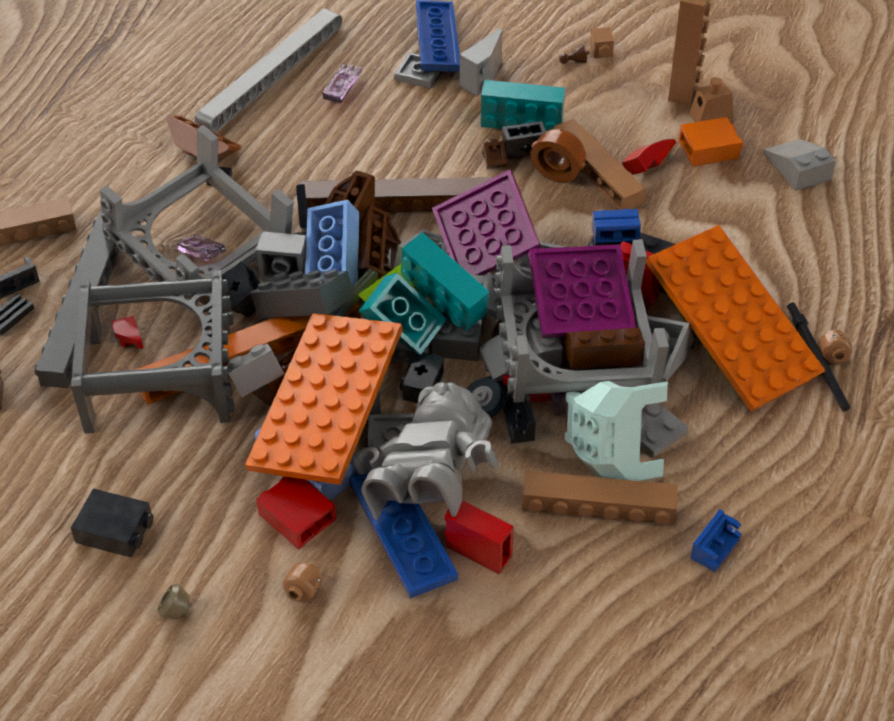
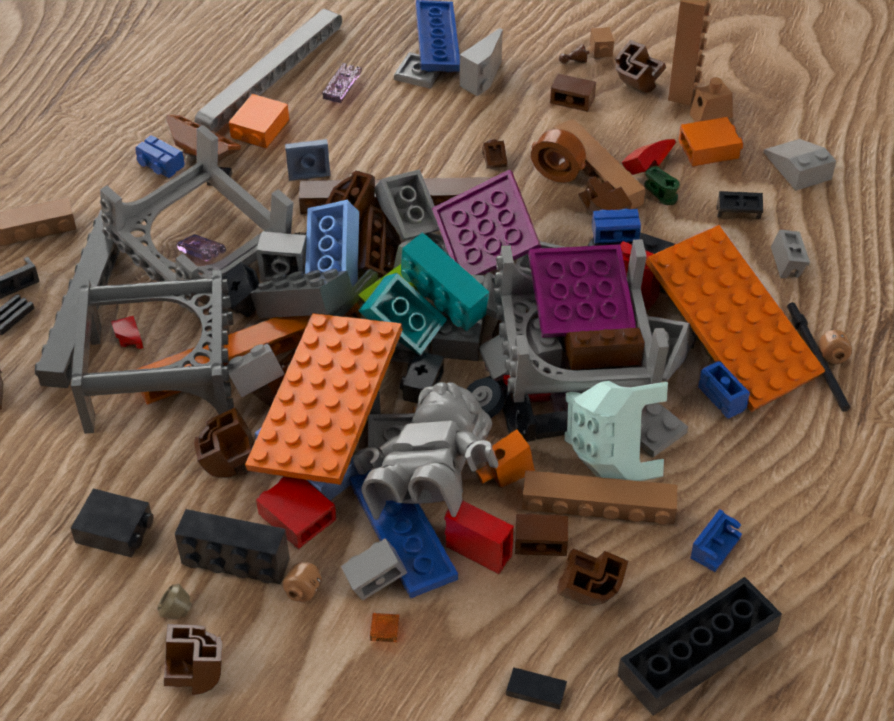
(159, 156): none -> blue brick
(192, 658): none -> reddish brown brick
(224, 444): none -> reddish brown brick
(232, 546): none -> black brick
(259, 120): none -> orange brick
(302, 205): black tile -> none
(307, 159): none -> sand blue tile
(373, 569): none -> light grey brick
(384, 627): none -> clear orange tile
(407, 204): none -> light grey slope
(513, 460): none -> orange torso
(520, 138): black brick -> none
(521, 103): teal brick -> none
(536, 688): none -> black tile
(541, 535): none -> reddish brown brick
(551, 424): none -> black tile
(573, 92): none -> reddish brown brick
(591, 578): none -> reddish brown brick
(603, 197): none -> reddish brown brick
(637, 68): none -> reddish brown brick
(662, 185): none -> dark green piece
(698, 645): none -> black brick
(723, 389): none -> blue brick
(740, 203): none -> black hinge
(789, 253): none -> light grey hinge

